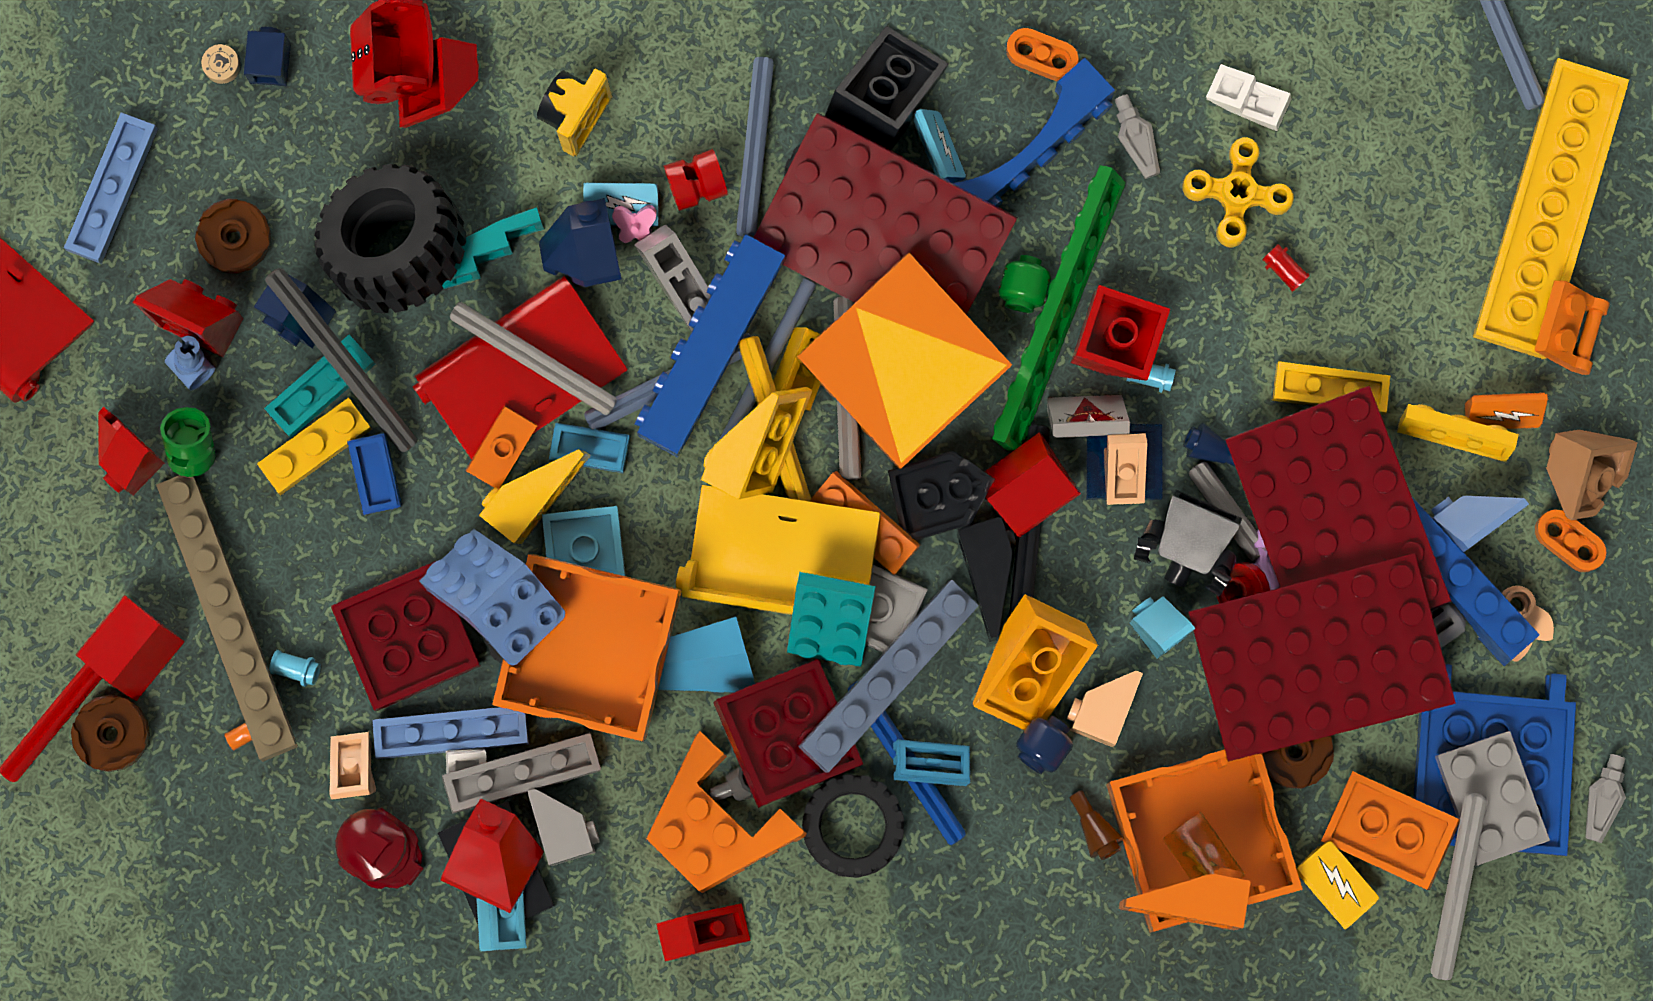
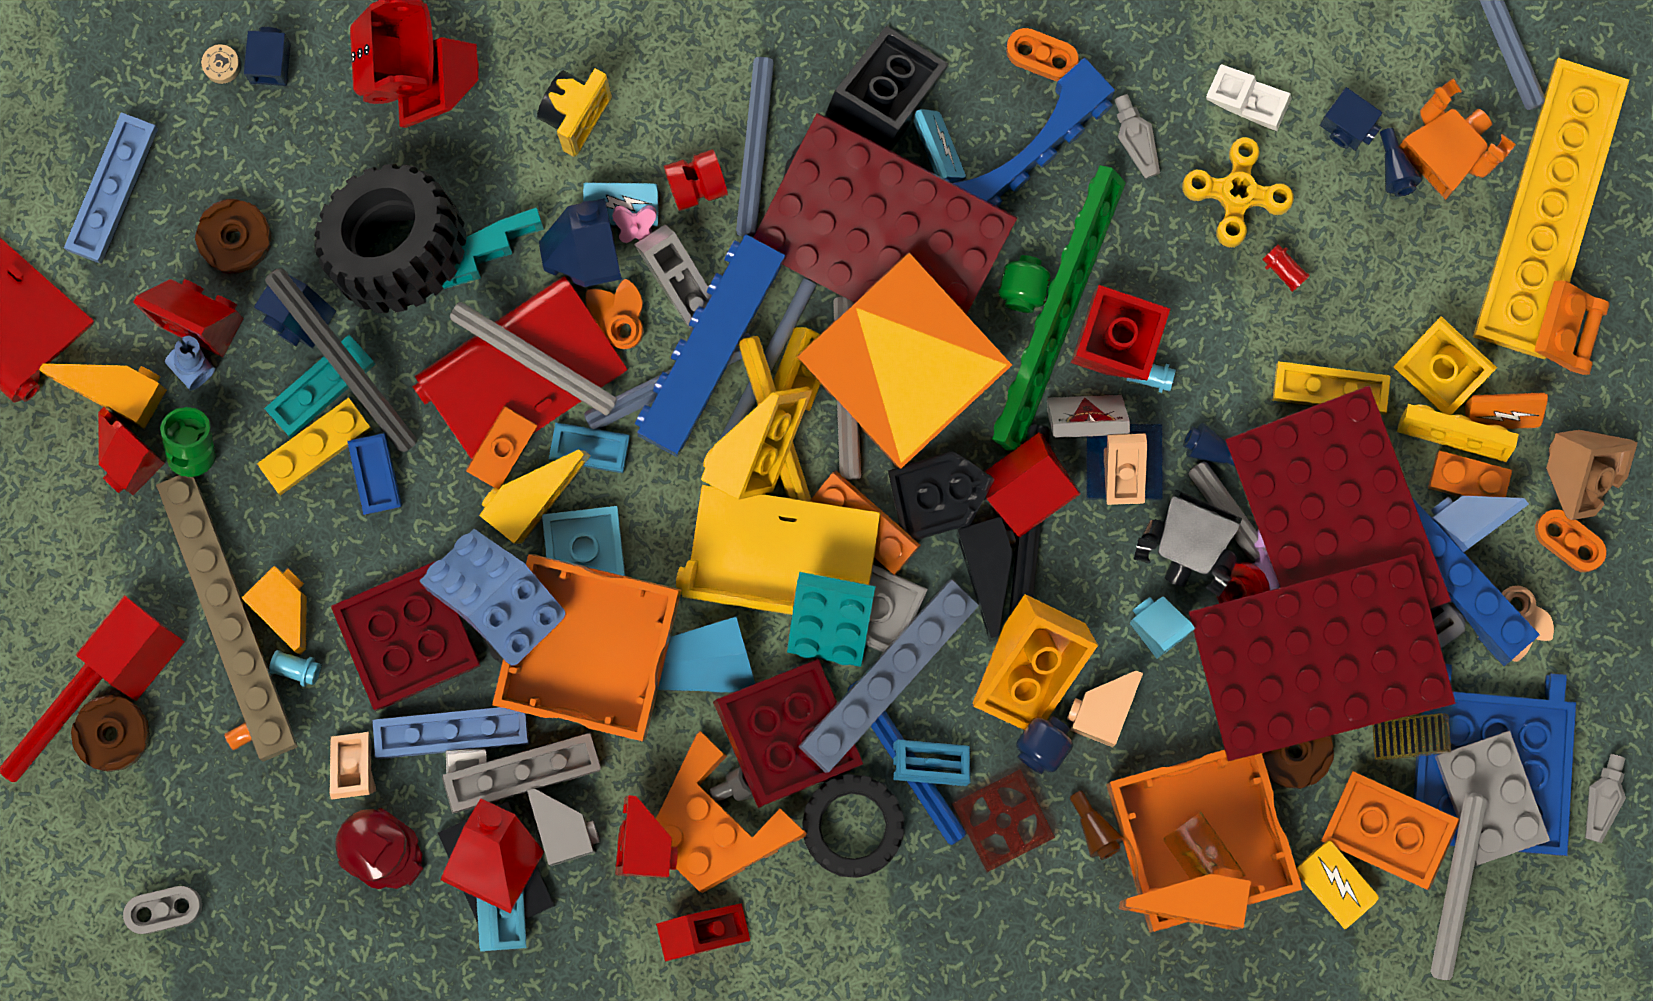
(115, 387): none -> light orange slope
(163, 909): none -> light grey plate
(281, 605): none -> light orange slope
(615, 310): none -> orange plate
(643, 844): none -> red slope
(1010, 834): none -> clear red piece
(1351, 120): none -> dark blue brick
(1399, 172): none -> dark blue cone
(1412, 737): none -> tile
(1445, 367): none -> yellow slope
(1452, 145): none -> orange torso
(1468, 477): none -> orange plate

